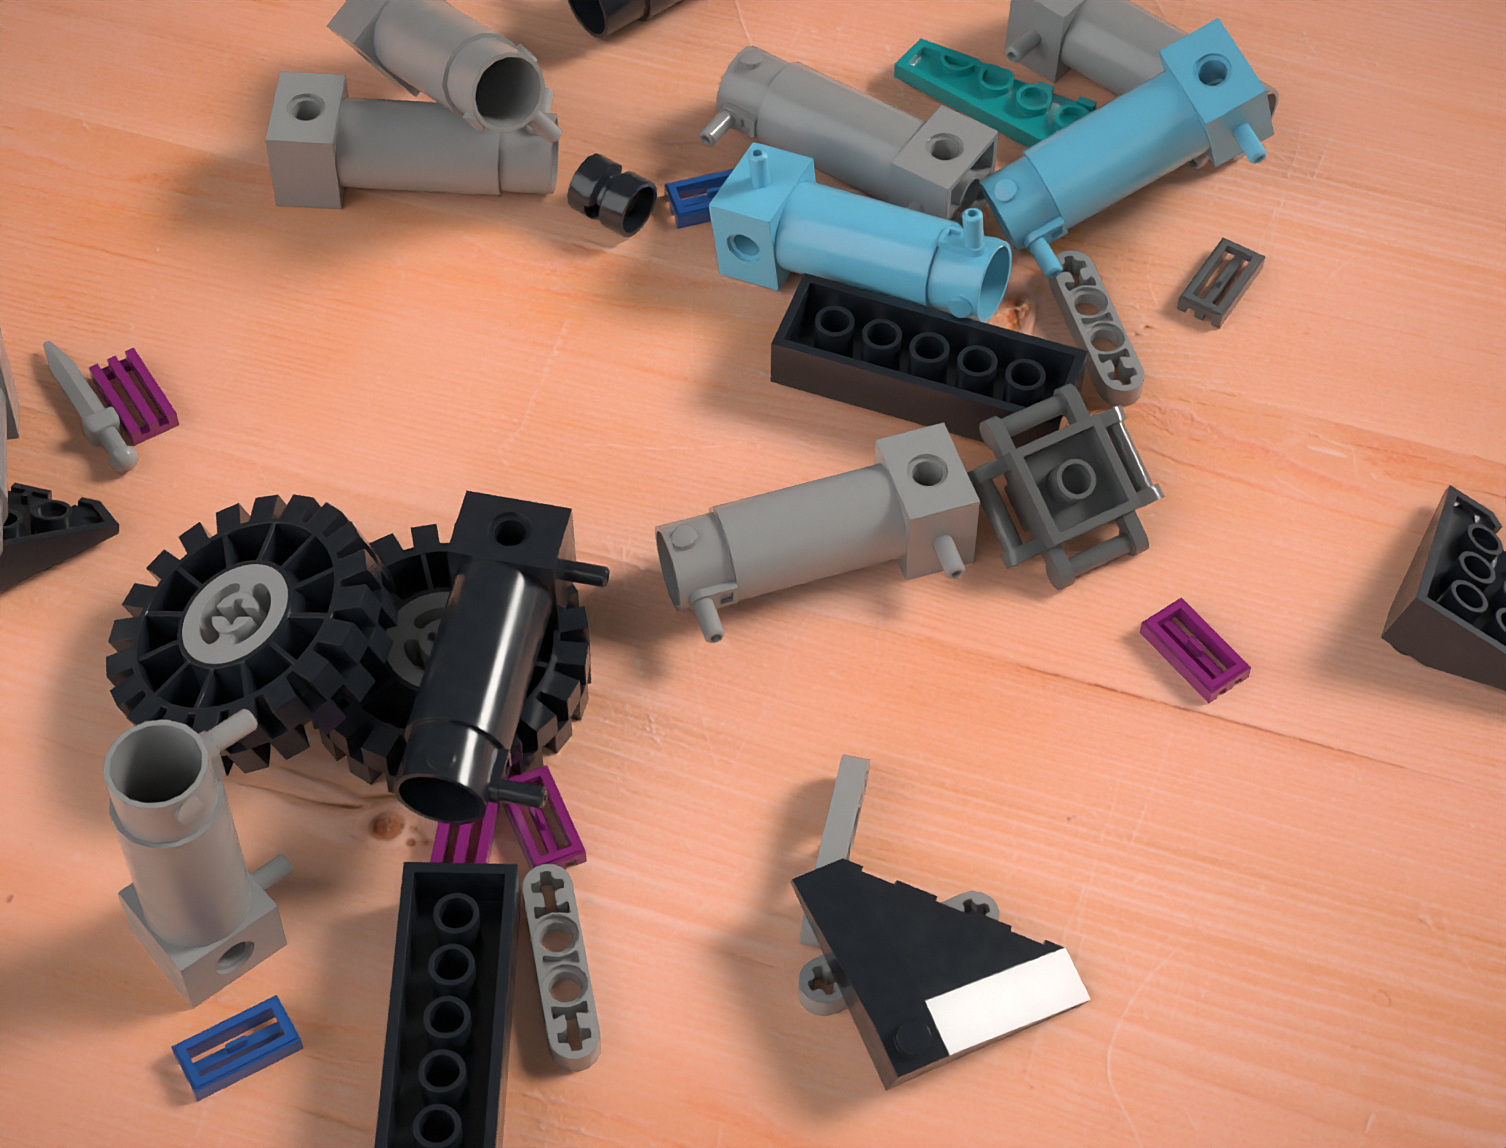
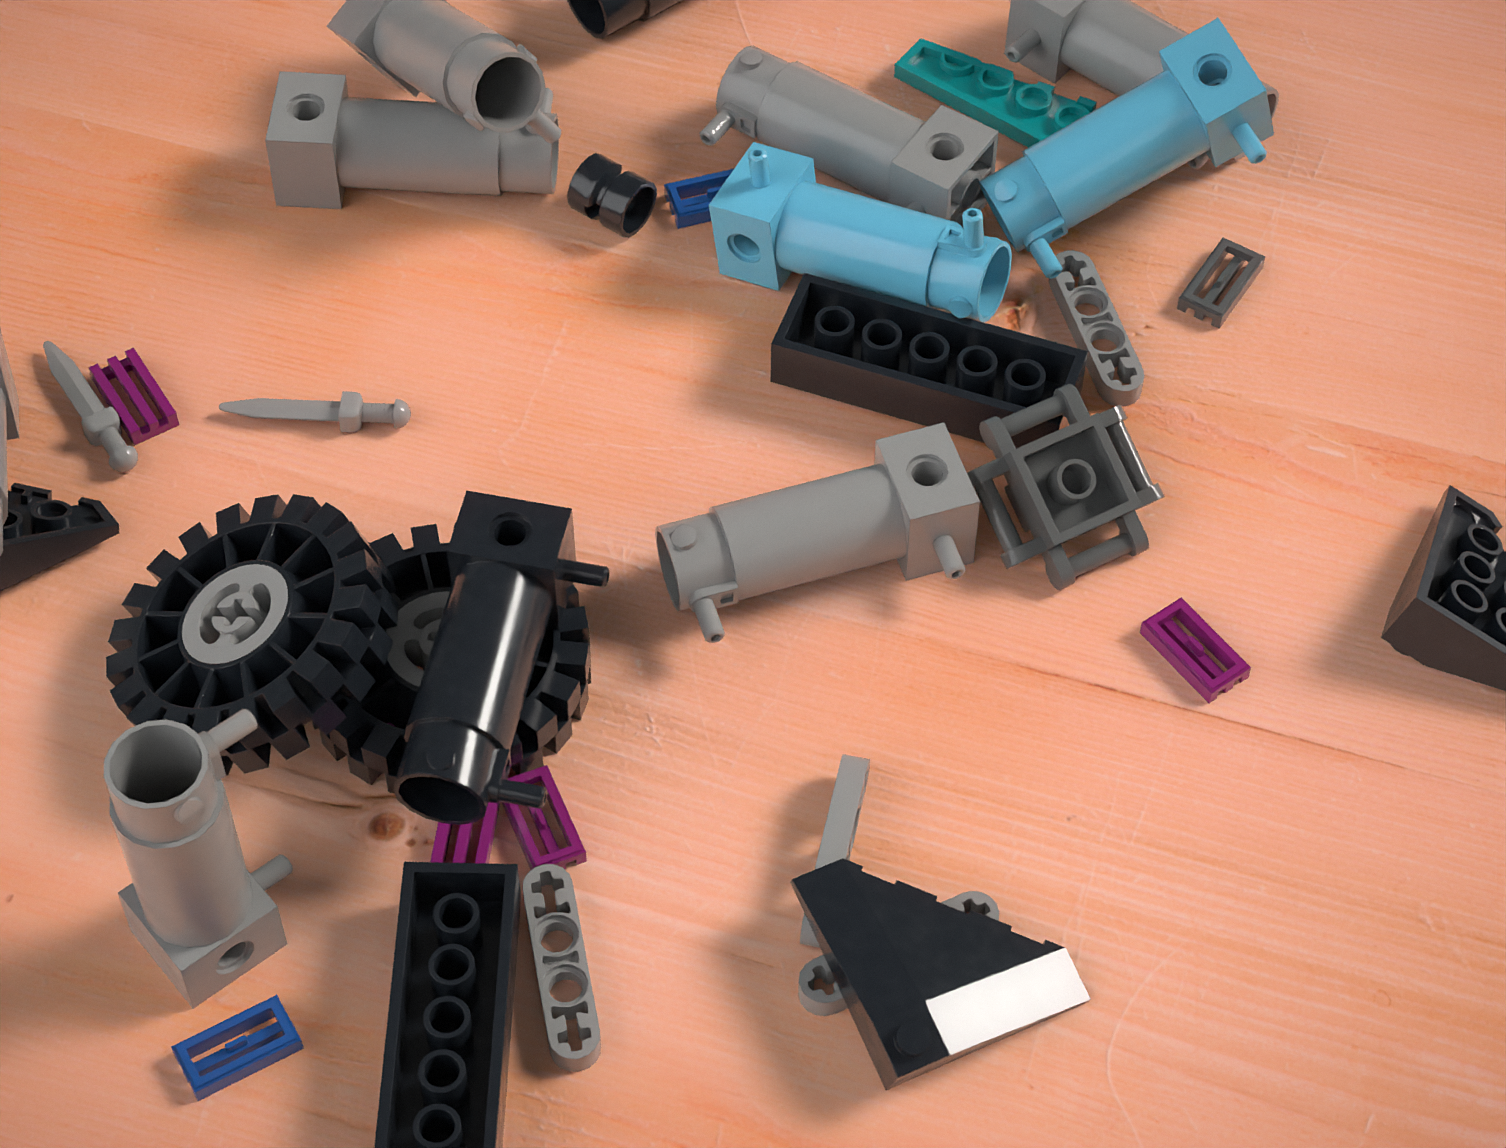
(349, 411): none -> light grey sword

